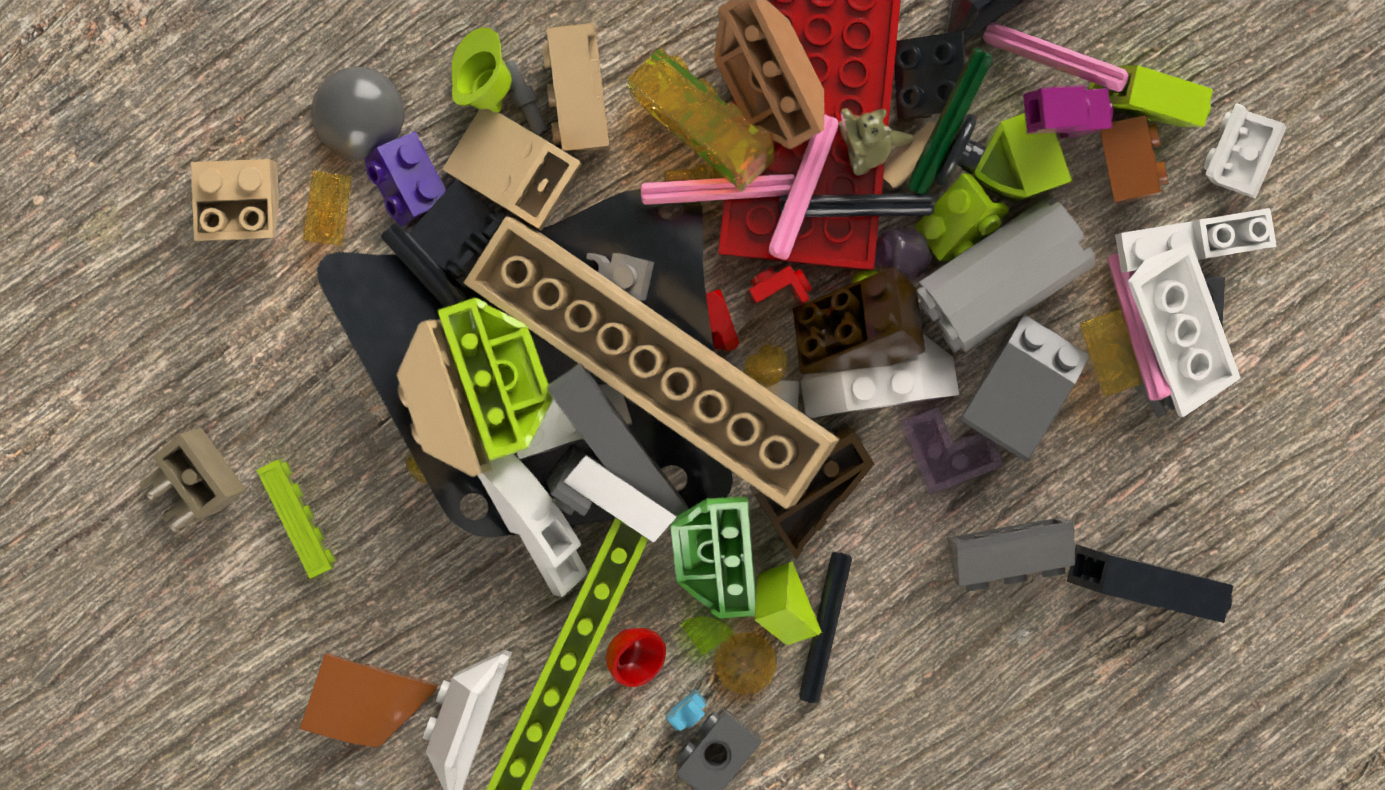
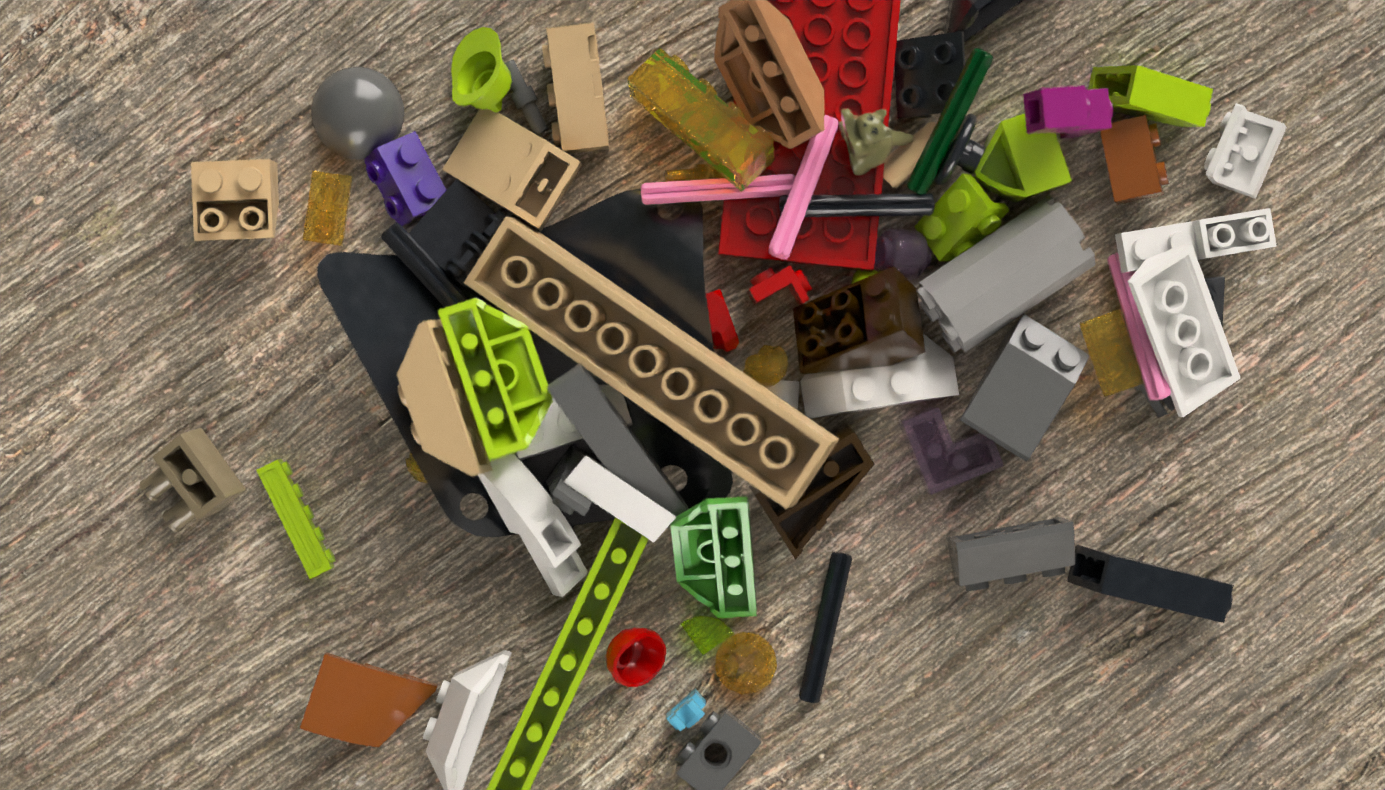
(626, 272): light grey plate -> none
(784, 606): lime slope -> none
(1056, 56): bright pink axle -> none

